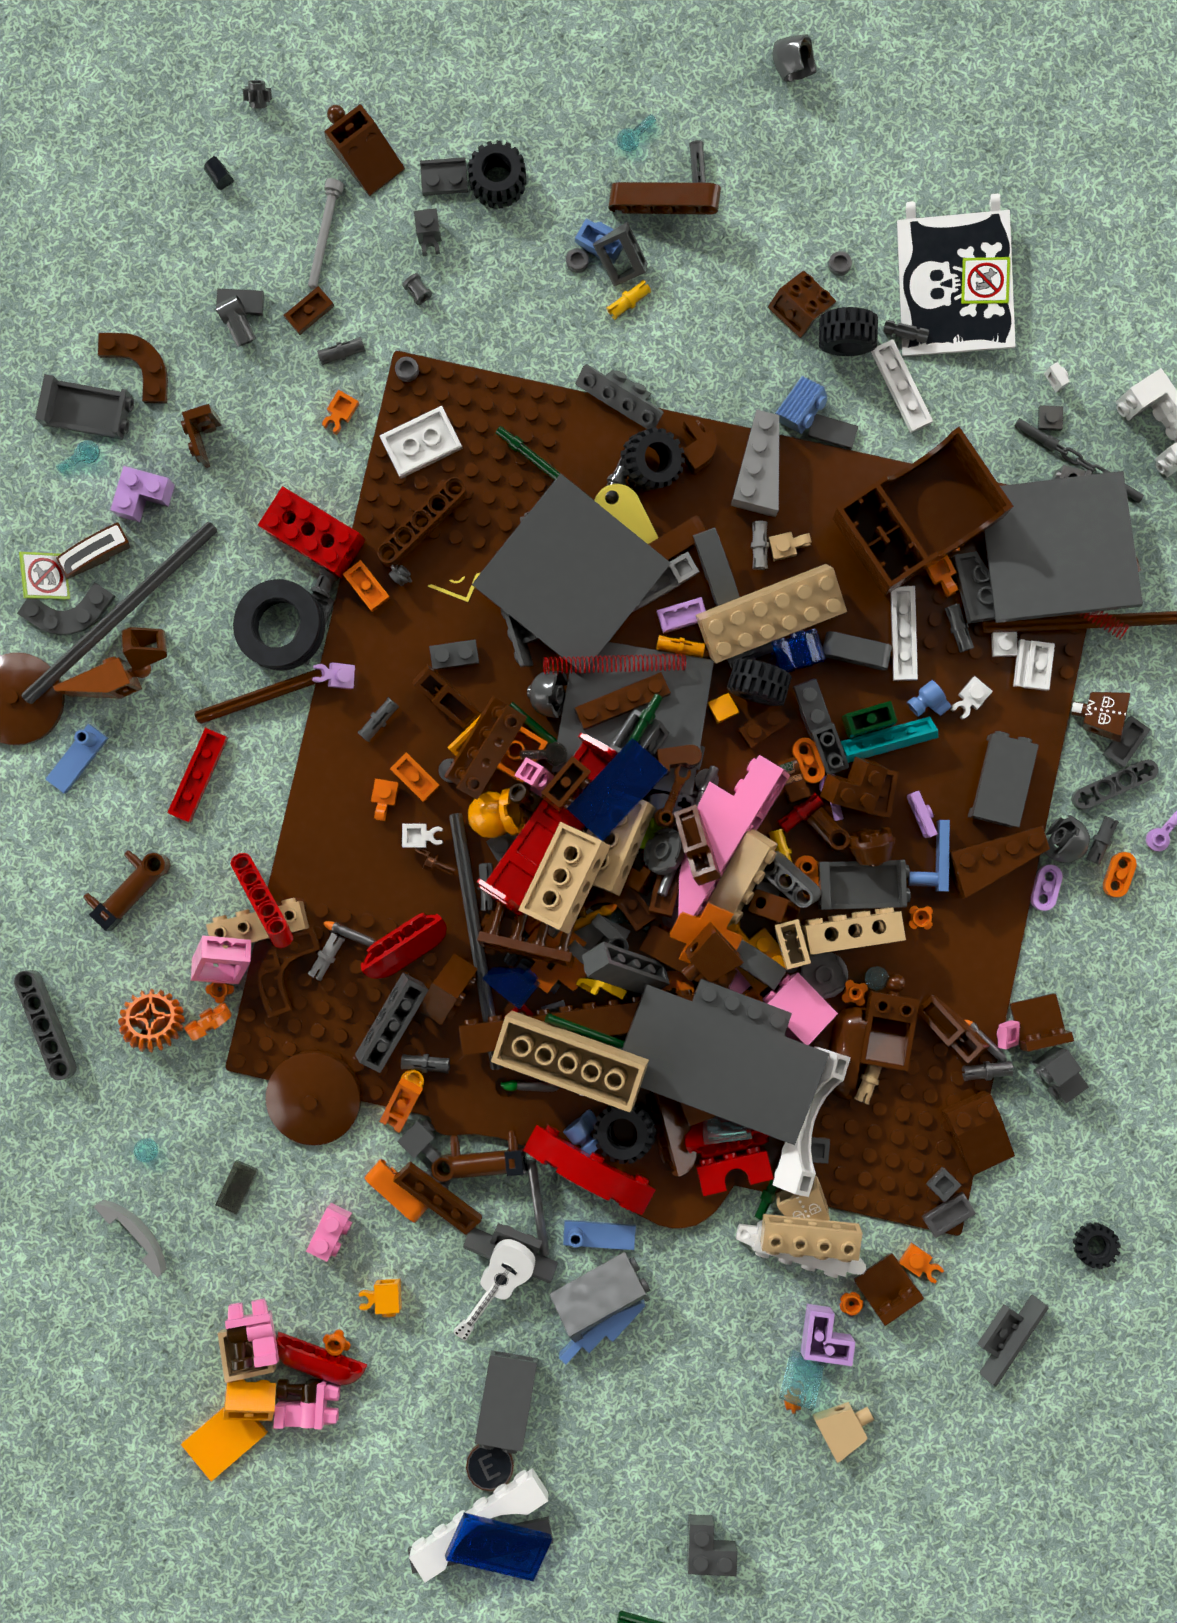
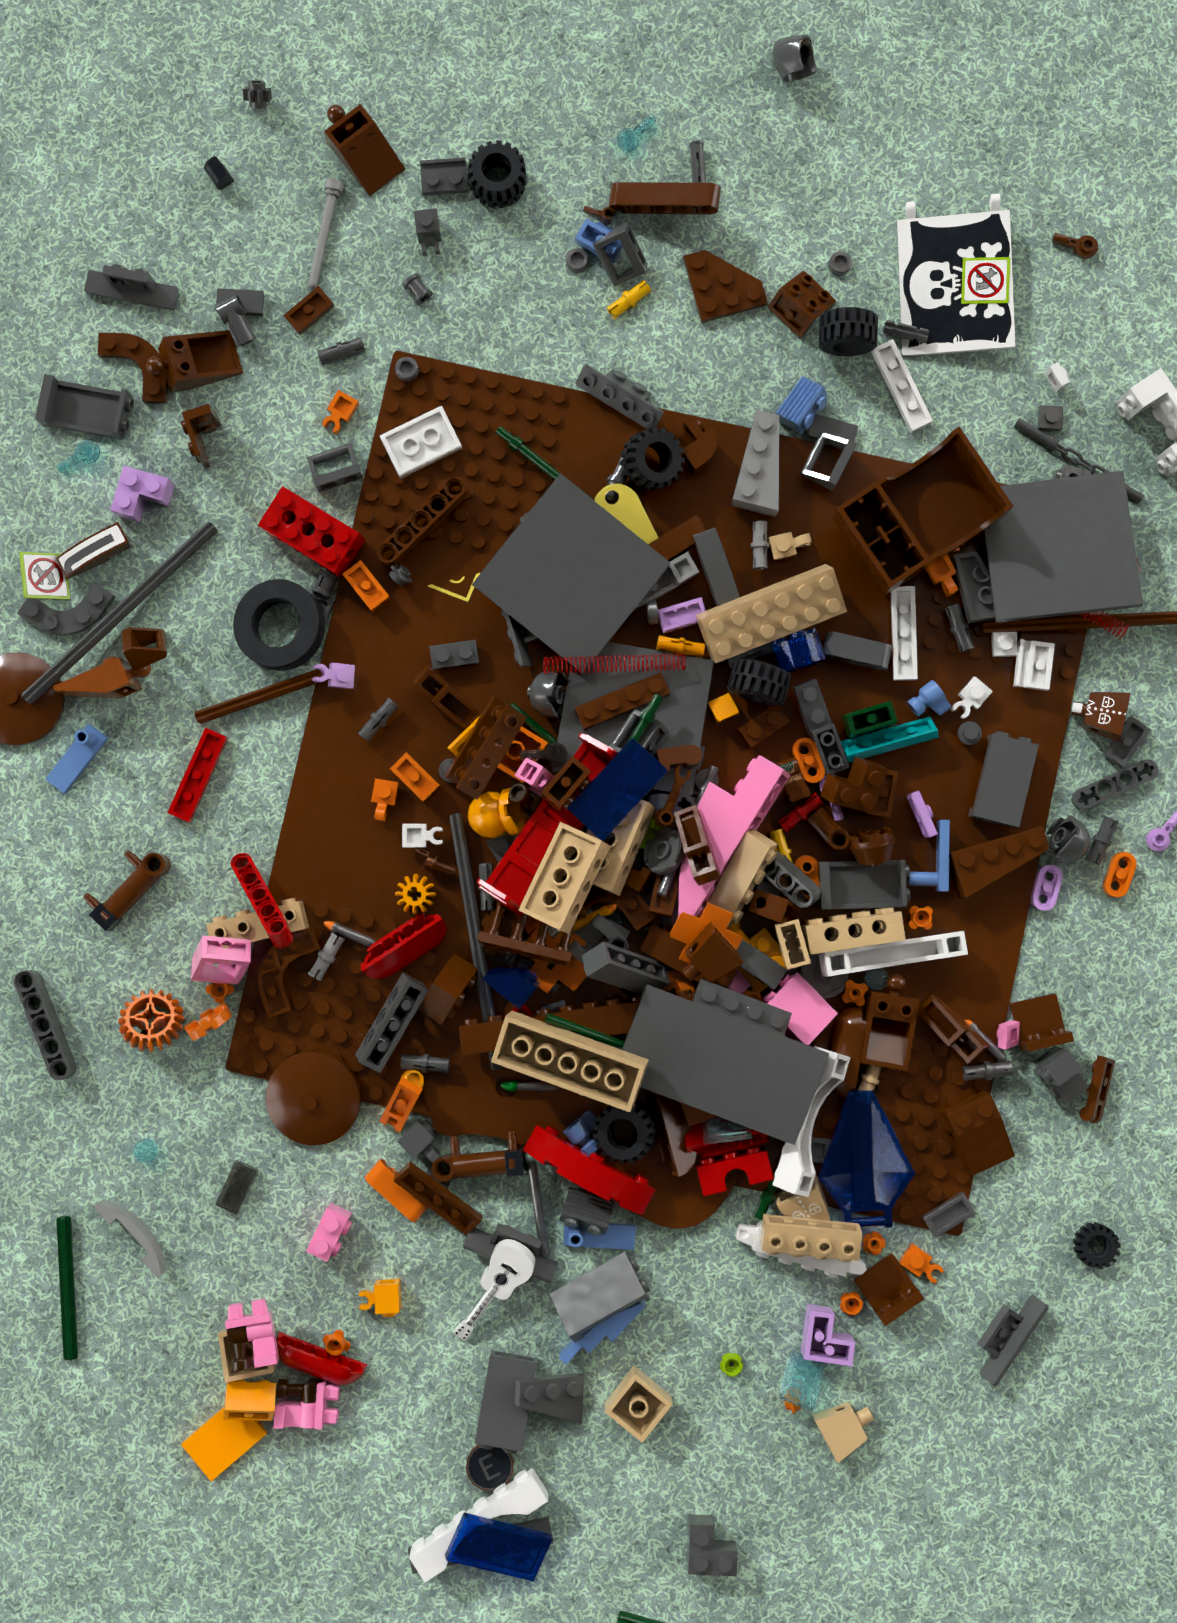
(67, 1287): none -> dark green axle
(131, 286): none -> dark grey bracket
(203, 356): none -> reddish brown slope
(336, 477): none -> dark grey tile
(420, 888): none -> light orange gear
(552, 1395): none -> dark grey wing
(586, 1212): none -> dark grey brick
(593, 986): yellow slope -> none
(606, 211): none -> reddish brown hand
(638, 1404): none -> tan brick
(652, 614): none -> flat silver tile
(721, 287): none -> reddish brown plate
(731, 1370): none -> lime plate
(843, 444): none -> dark grey tile
(865, 1161): none -> clear blue windscreen
(867, 1245): none -> orange plate
(893, 953): none -> white arch
(943, 1184): dark grey plate -> none
(969, 733): none -> dark grey plate
(1084, 247): none -> reddish brown plate
(1098, 1090): none -> reddish brown plate

